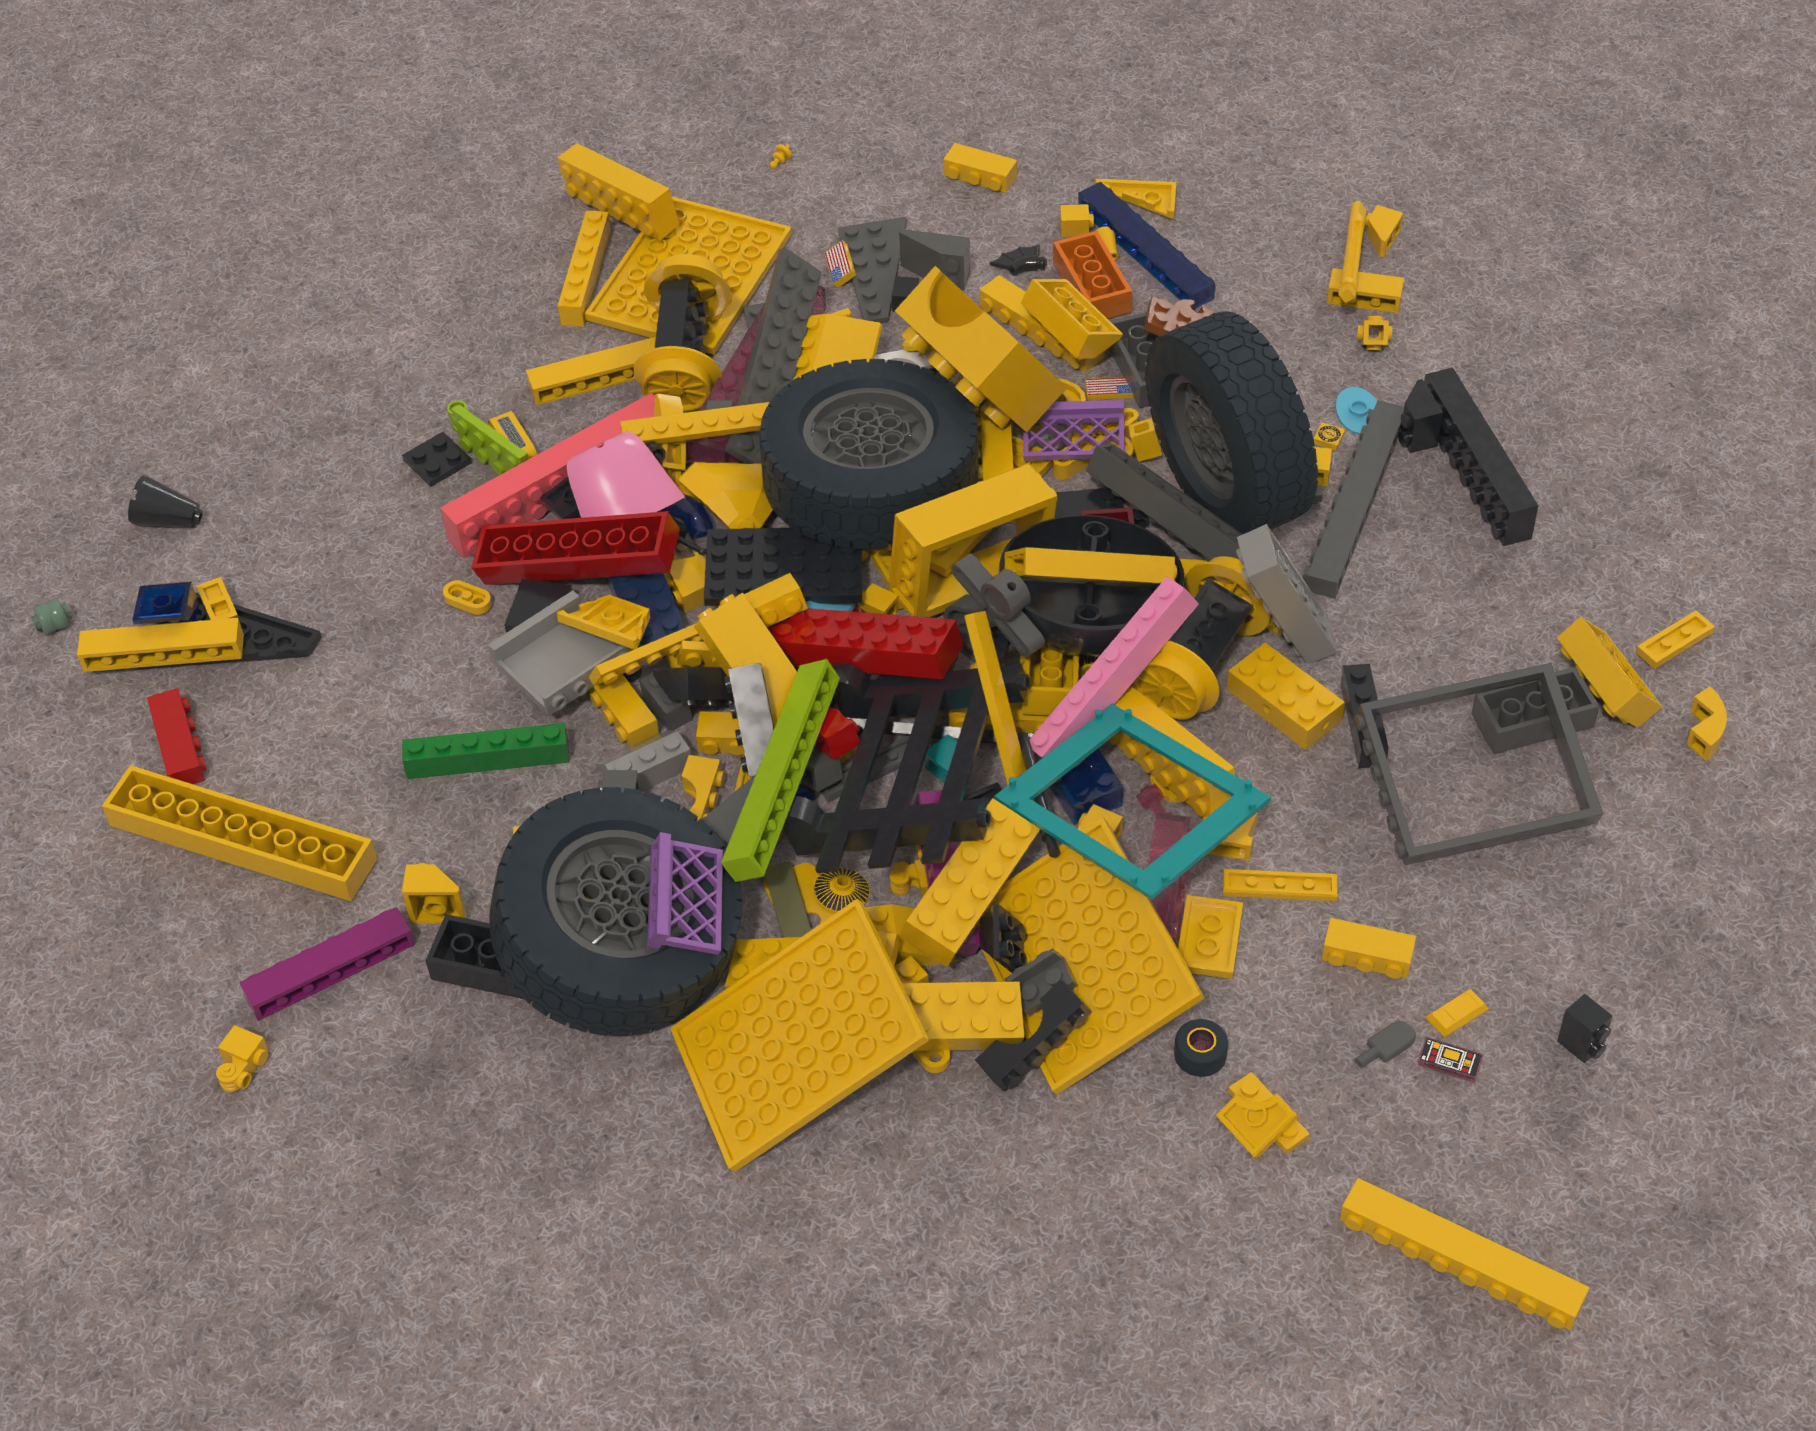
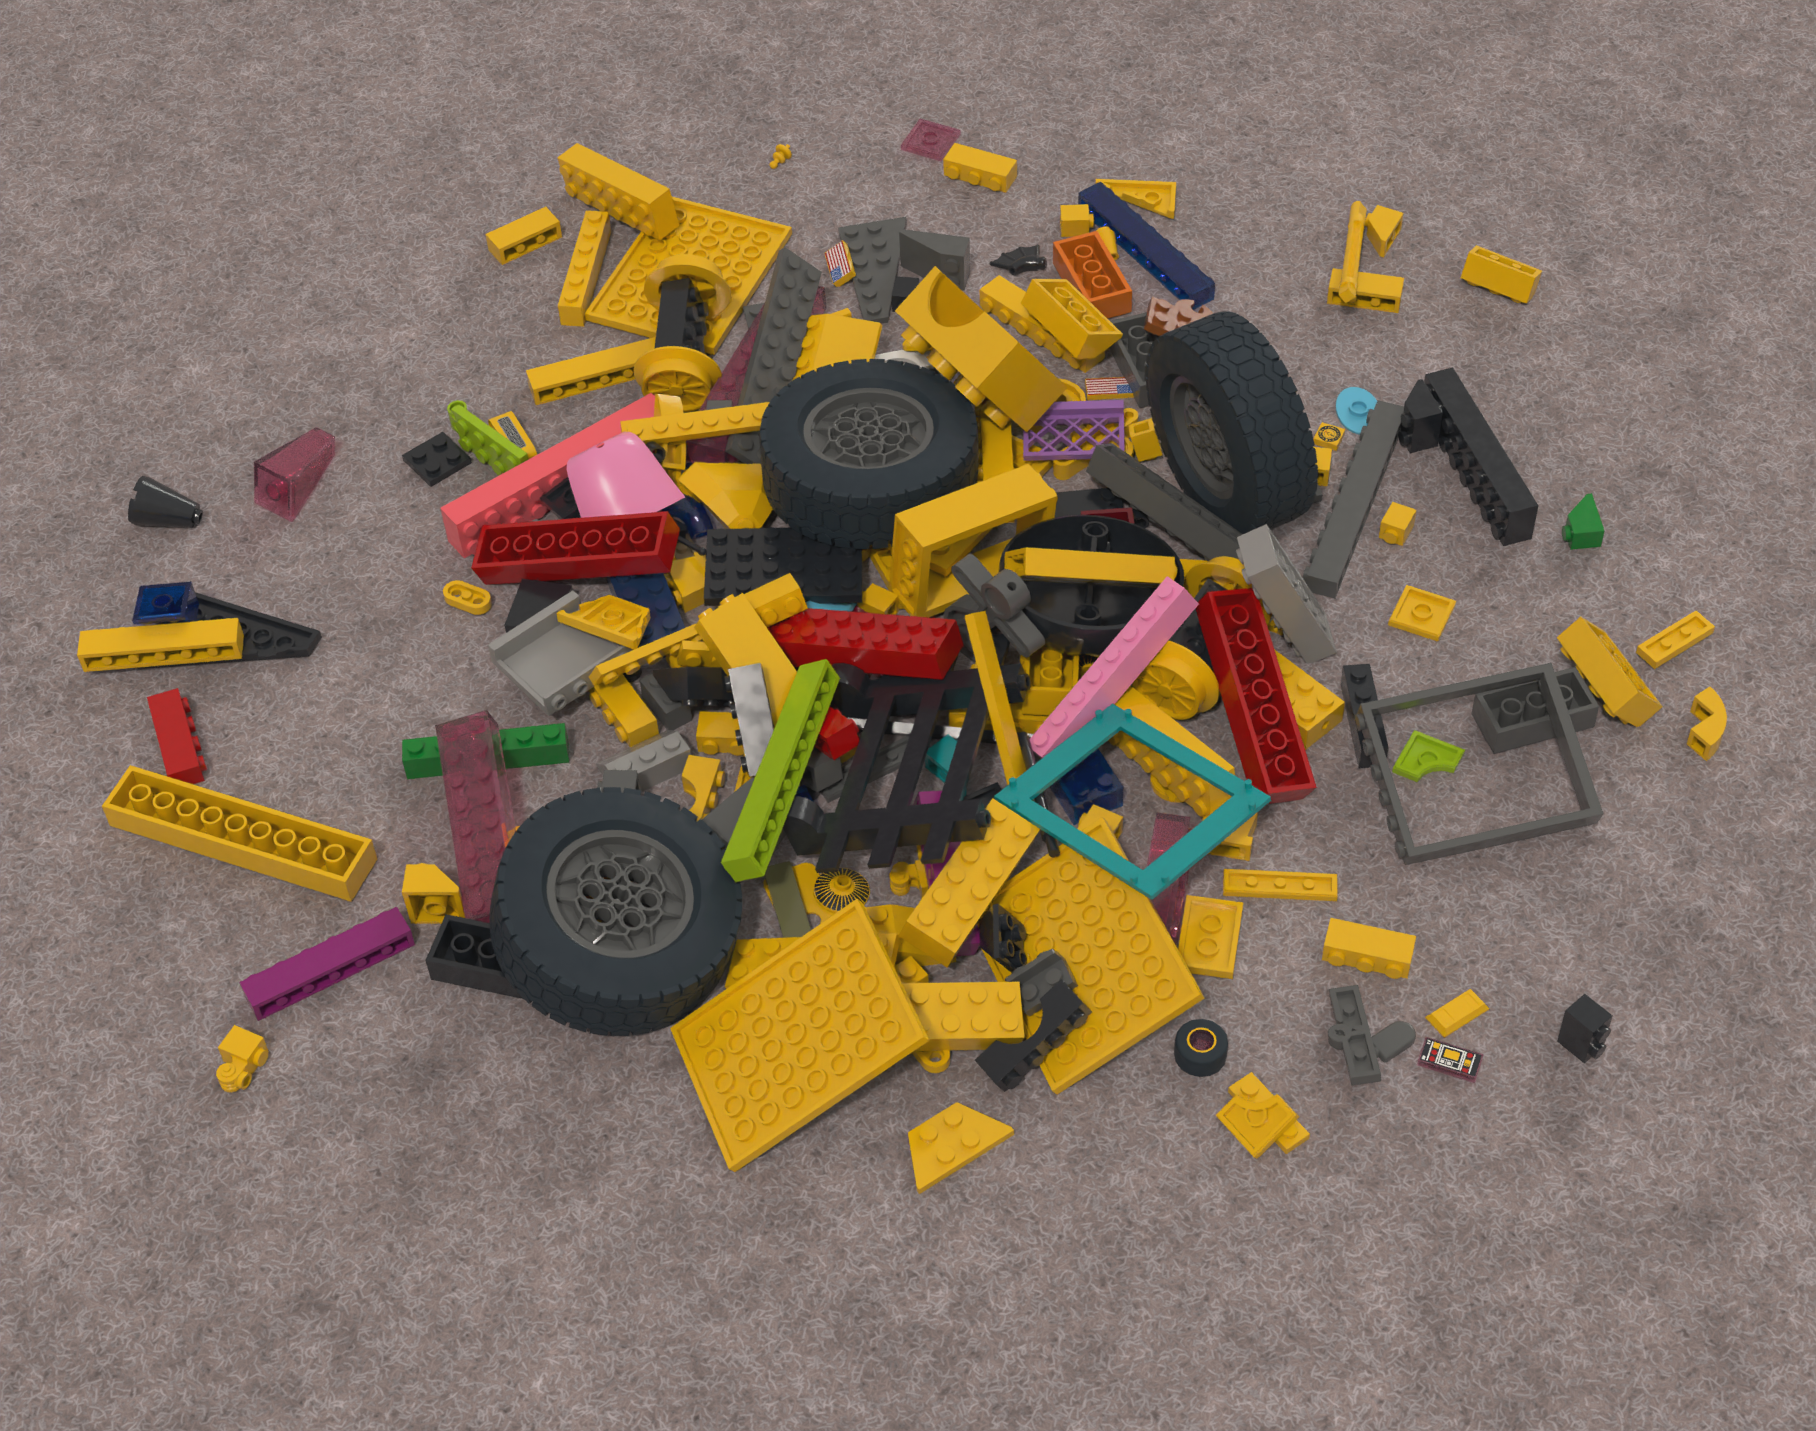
(51, 616): sand green piece -> none
(216, 600): yellow slope -> none
(291, 473): none -> clear pink slope
(476, 805): none -> clear pink brick
(523, 235): none -> yellow brick
(661, 896): medium lavender fence -> none
(930, 139): none -> clear pink tile
(951, 1142): none -> yellow wing
(1150, 798): clear pink bar -> none
(1255, 694): none -> red brick
(1353, 1035): none -> dark grey hinge
(1383, 329): yellow brick -> none
(1397, 524): none -> yellow brick
(1422, 613): none -> yellow tile
(1426, 755): none -> lime tile
(1464, 1254): yellow brick -> none
(1501, 274): none -> yellow brick
(1584, 525): none -> green slope

